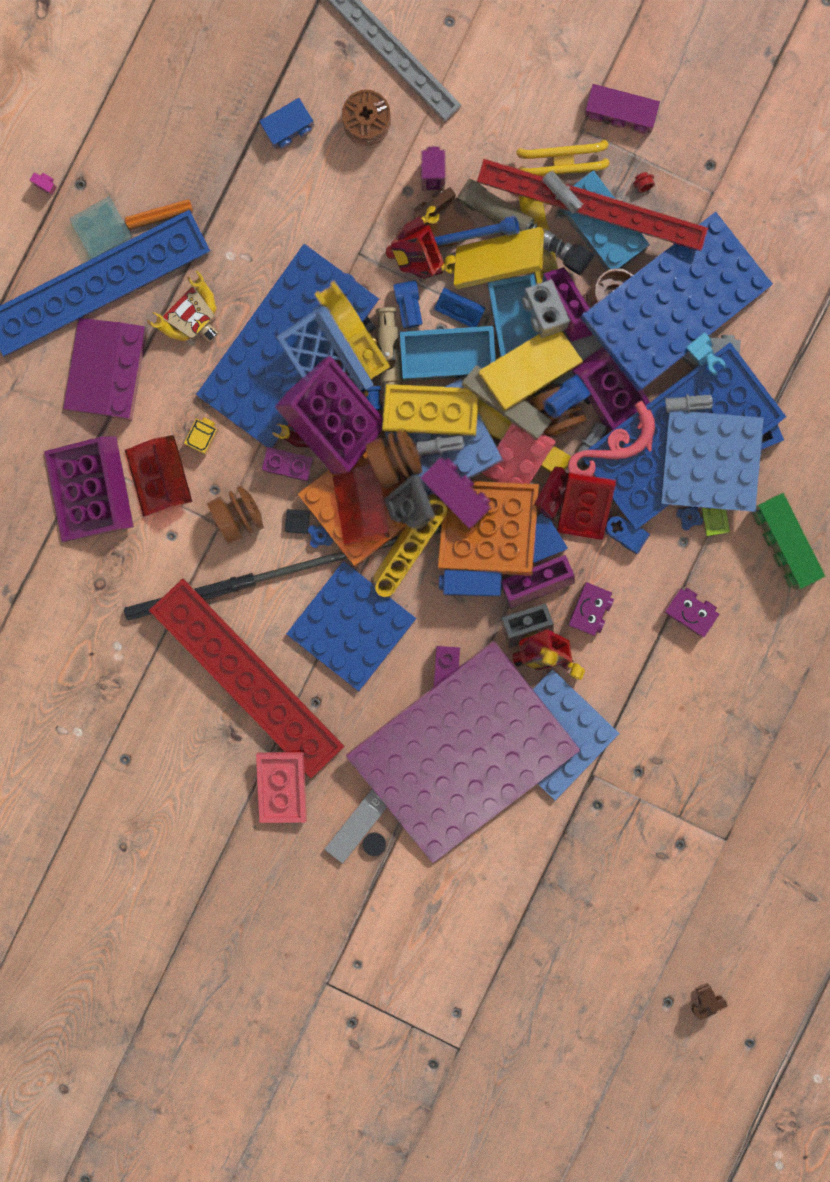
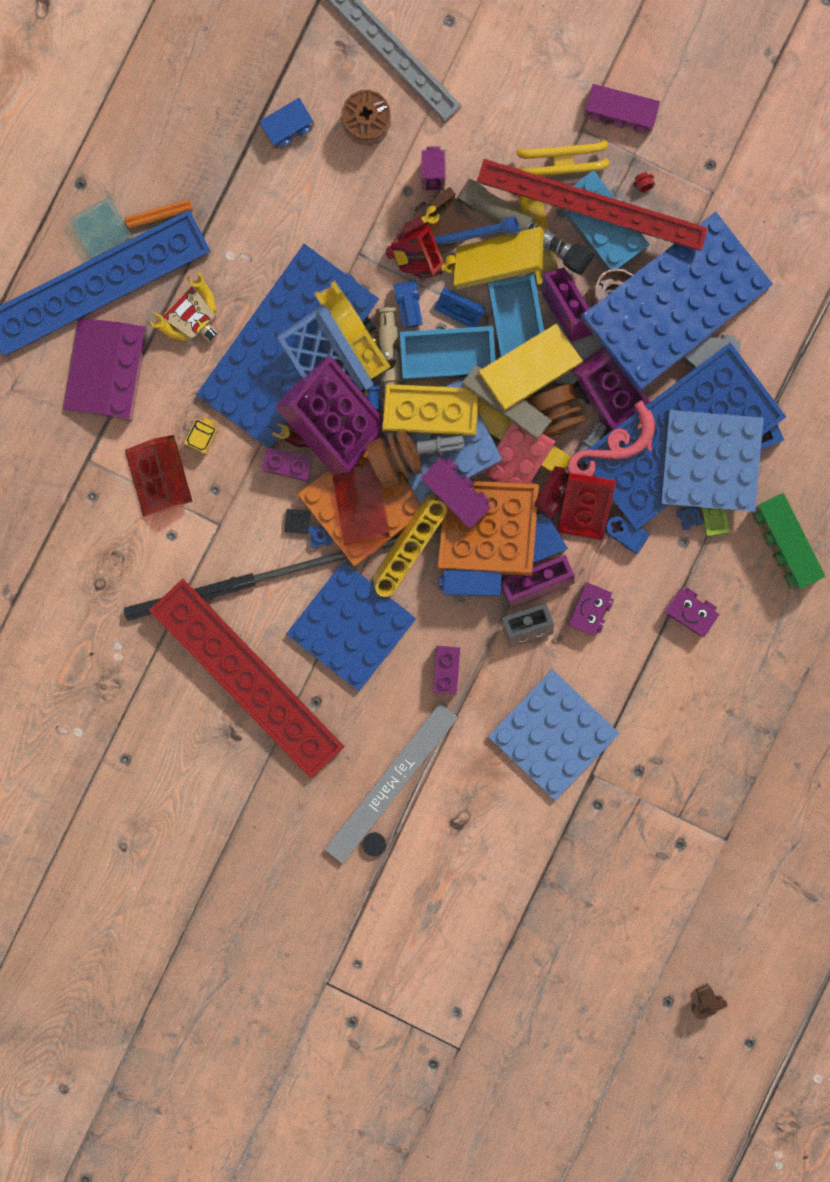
(43, 182): dark pink plate -> none
(89, 488): magenta slope -> none
(235, 515): dark orange wheel -> none
(281, 787): coral plate -> none
(410, 504): dark grey plate -> none
(463, 752): plate -> none
(547, 651): torso -> none
(550, 308): light grey brick -> none
(562, 192): light grey axle -> none
(569, 394): blue piece -> none
(688, 403): light grey axle -> none
(702, 352): medium azure piece -> none

